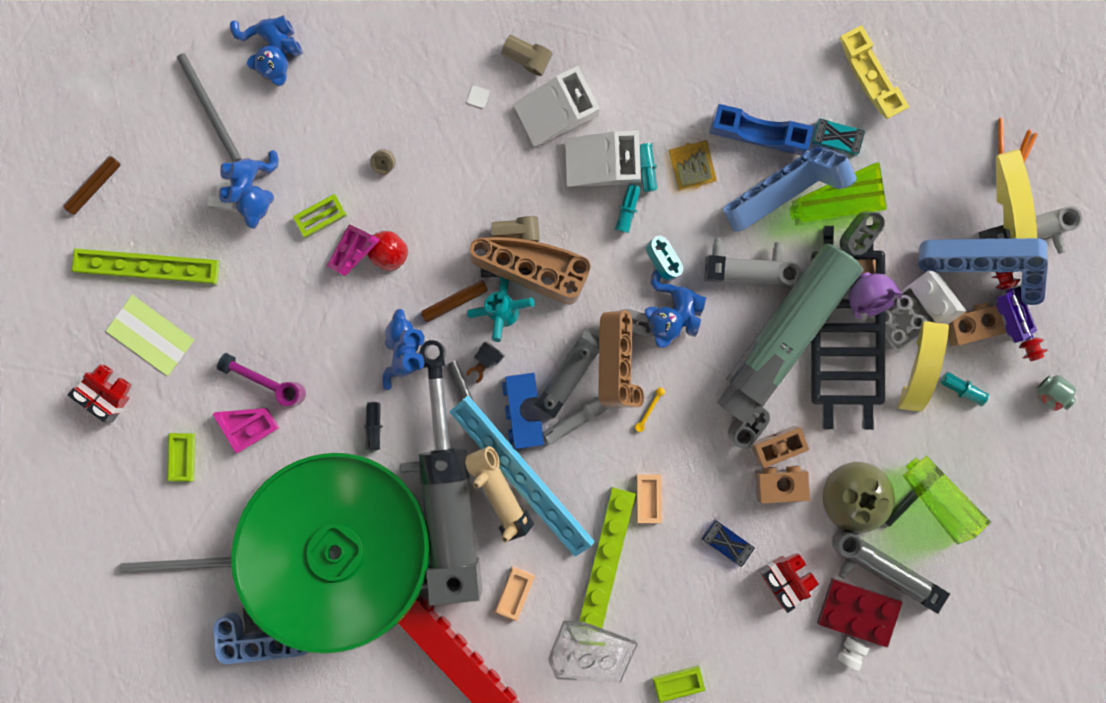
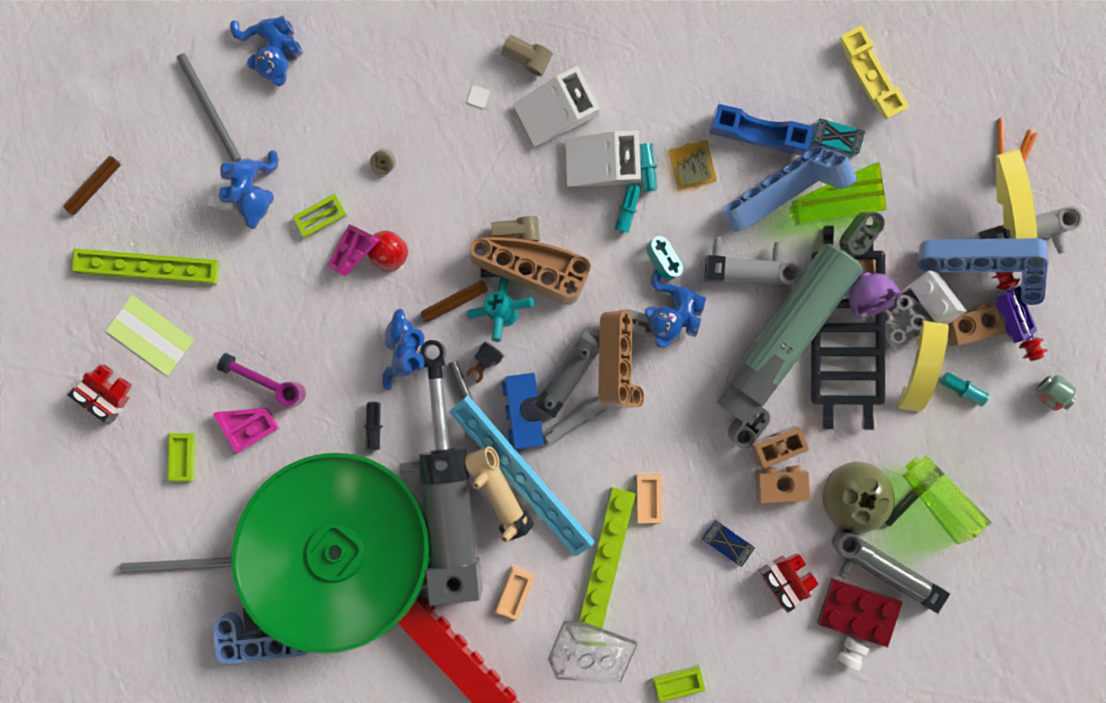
(640, 425): yellow hinge -> none

